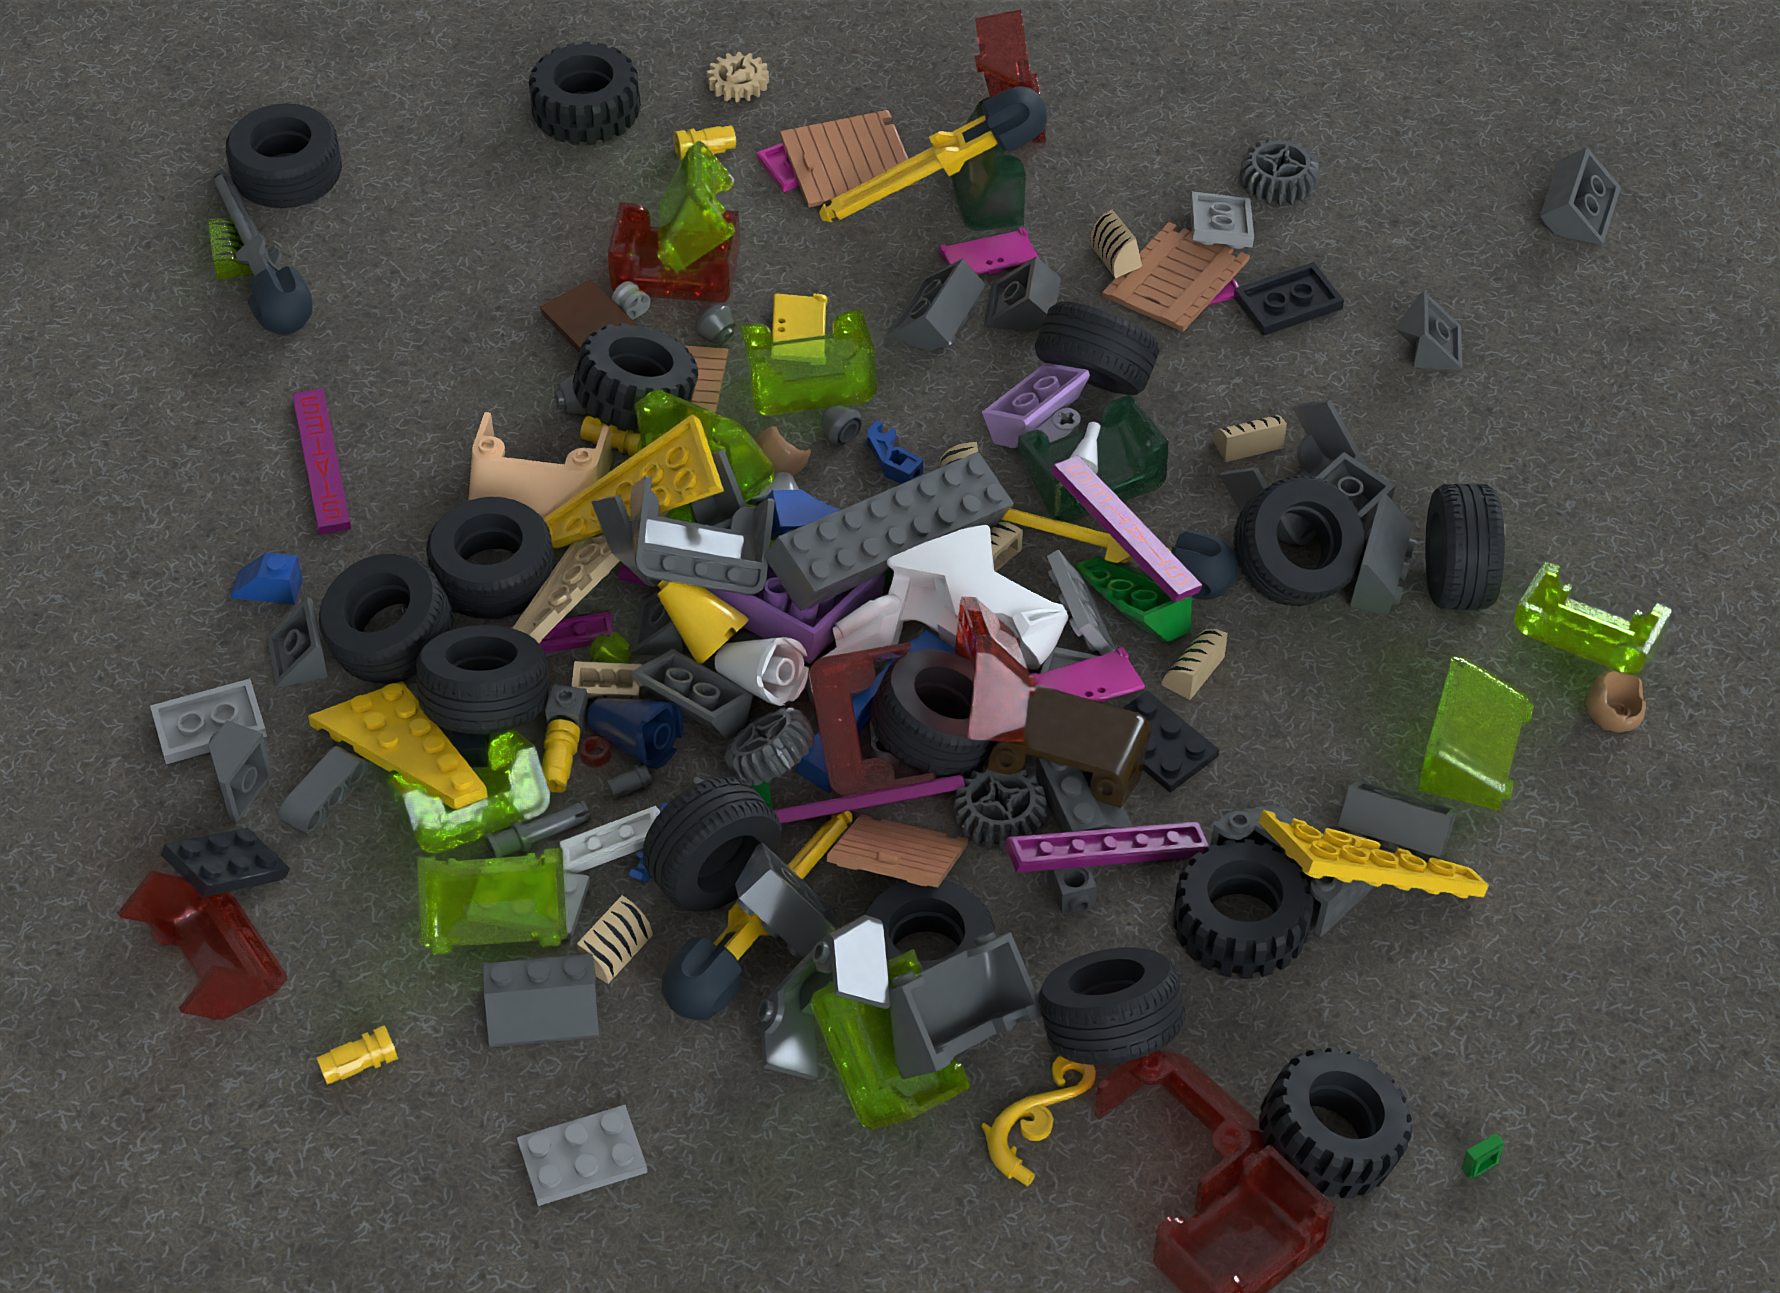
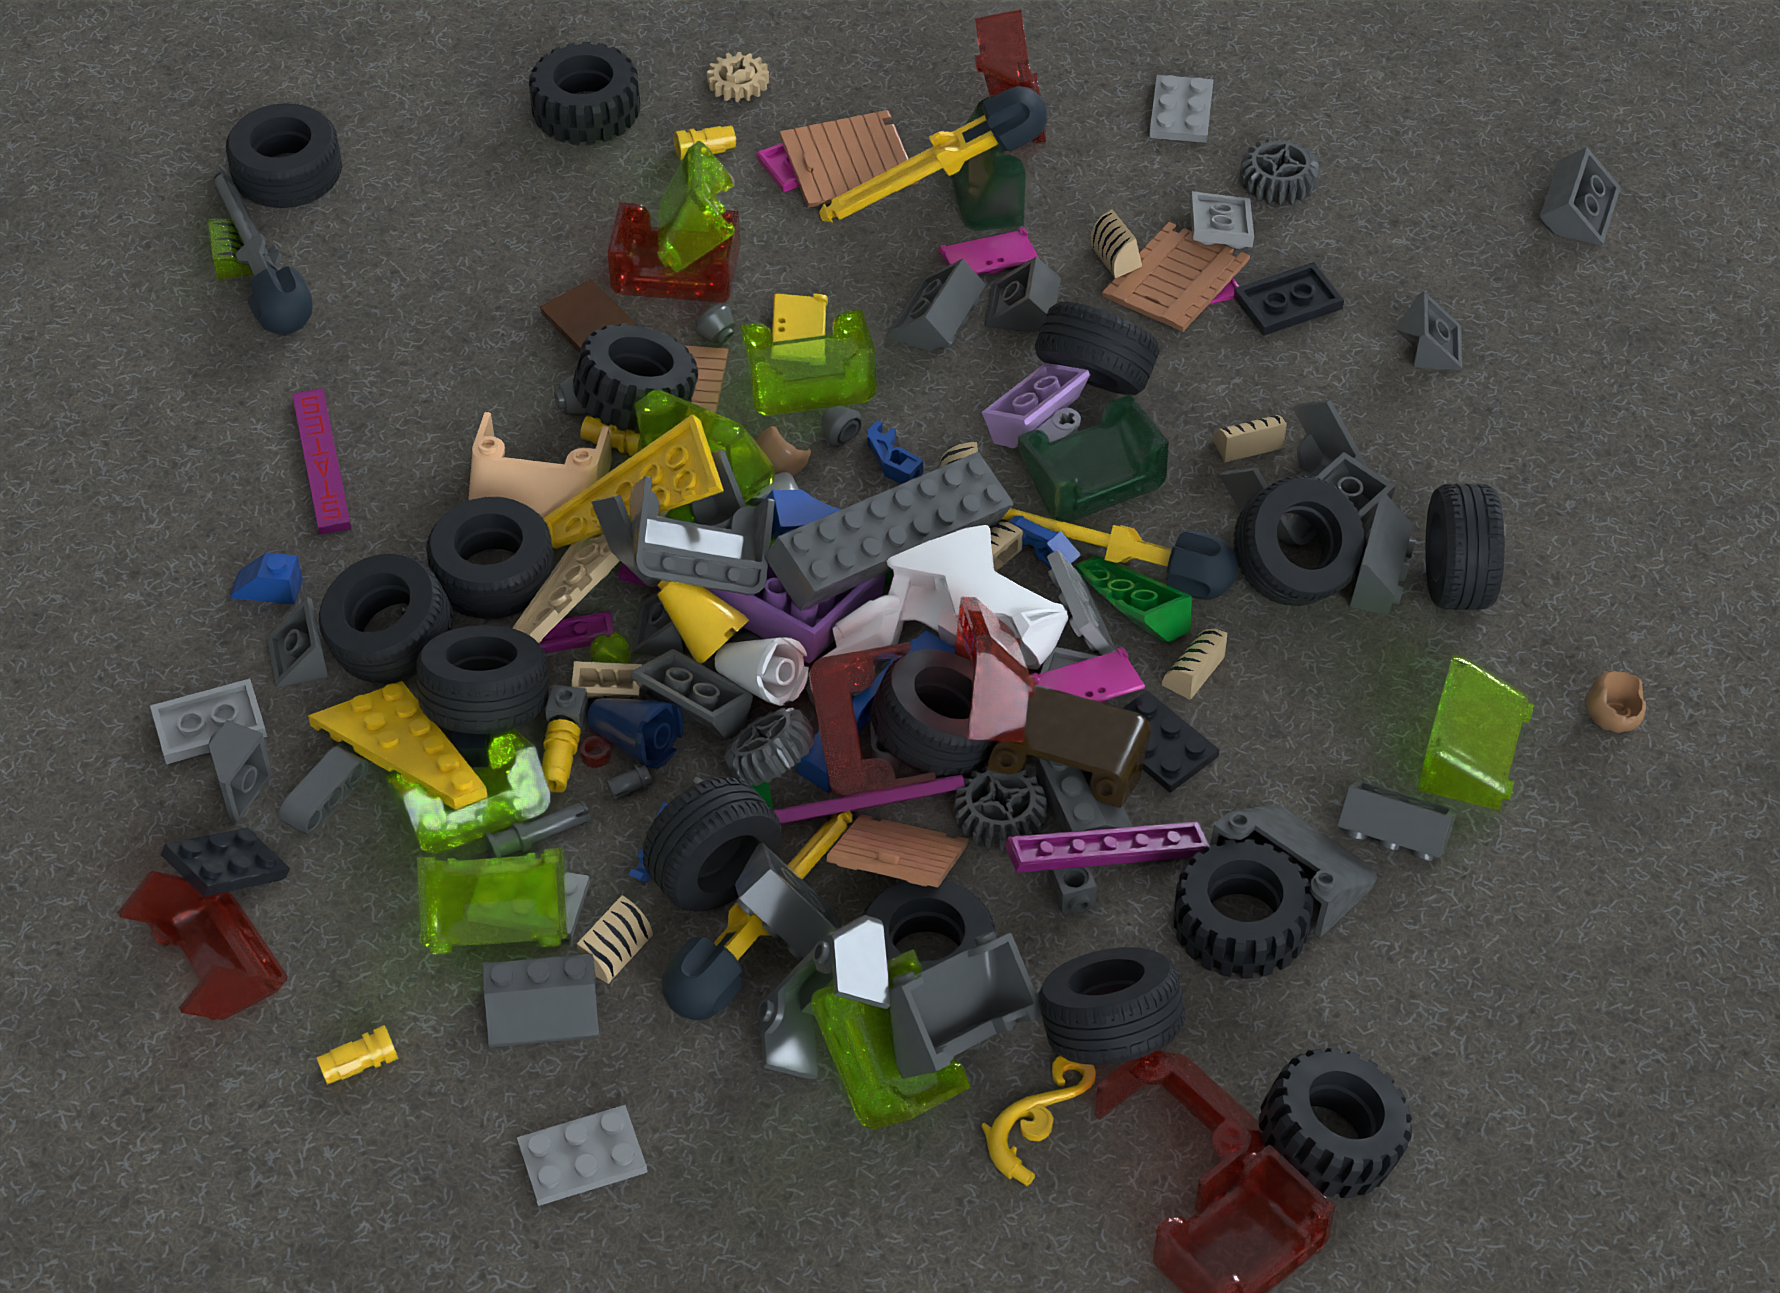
(608, 841): white tile -> none
(631, 299): light grey wheel -> none
(1044, 540): none -> blue piece
(1088, 446): white cone -> none
(1126, 529): tile -> none
(1181, 108): none -> light grey plate
(1360, 859): yellow wing -> none
(1483, 1156): green tile -> none
(1585, 631): clear neon green windscreen -> none

